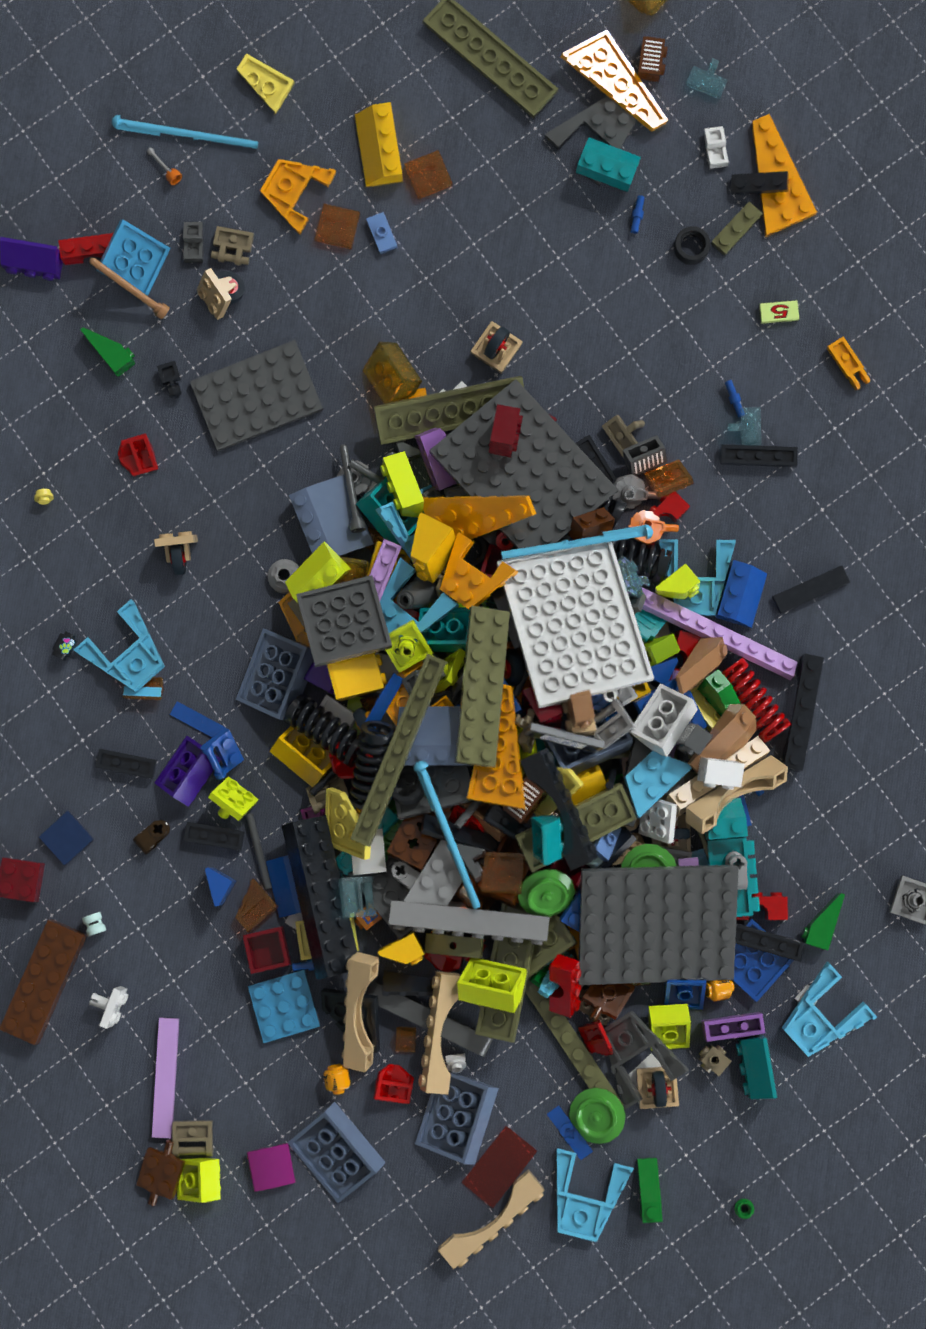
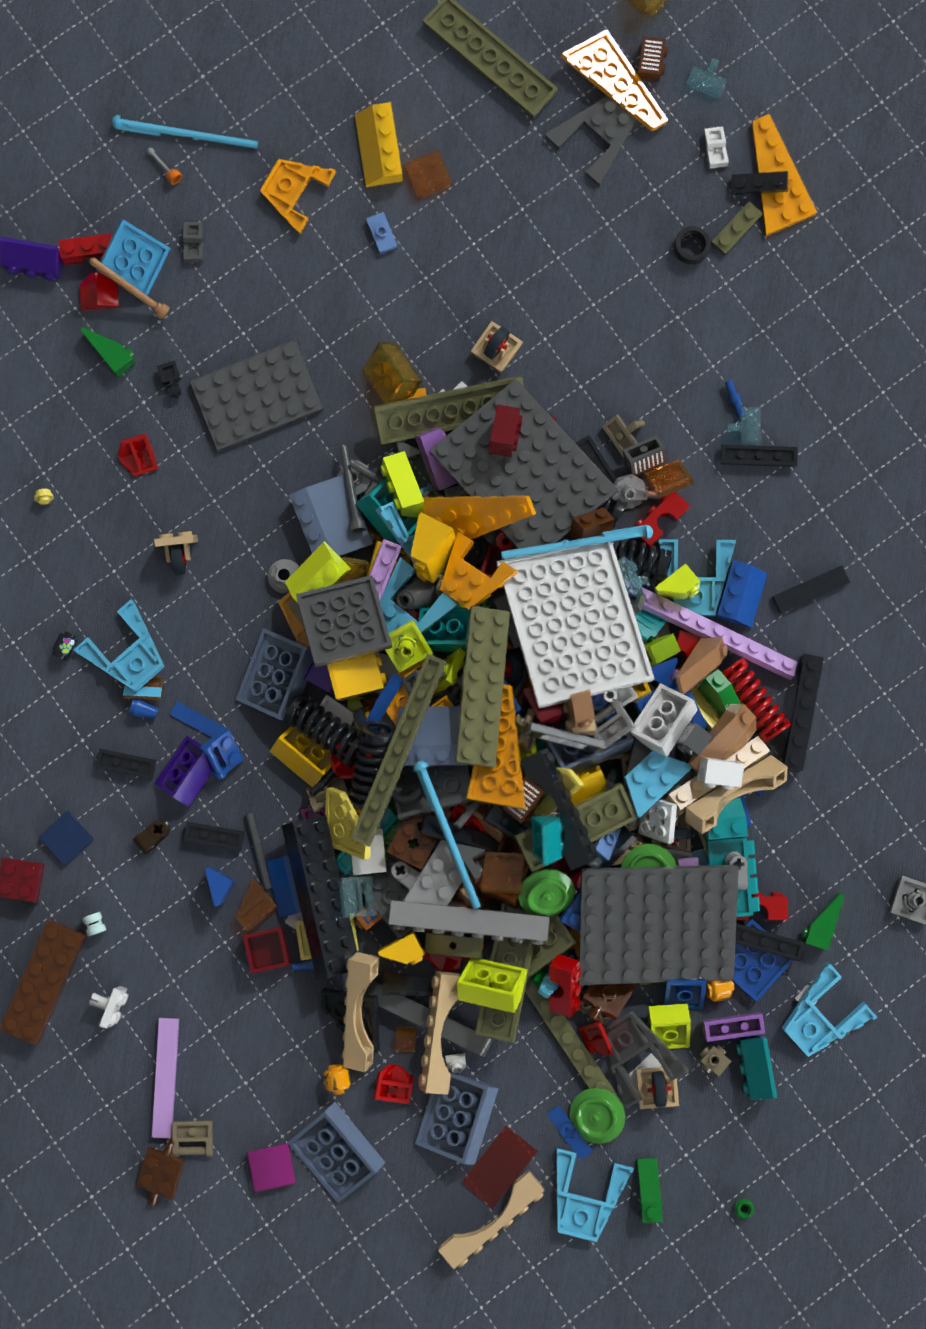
(98, 292): none -> red slope
(143, 709): none -> blue cone
(199, 1180): neon yellow slope -> none
(220, 290): tan plate -> none
(232, 239): dark tan plate -> none
(232, 799): neon yellow plate -> none
(265, 81): light yellow wing -> none
(284, 1006): dark azure plate -> none
(337, 226): clear orange plate -> none
(608, 164): teal slope -> none
(637, 214): blue bar -> none
(659, 527): orange piece -> none
(779, 312): yellowish green tile -> none
(848, 362): light orange hinge -> none

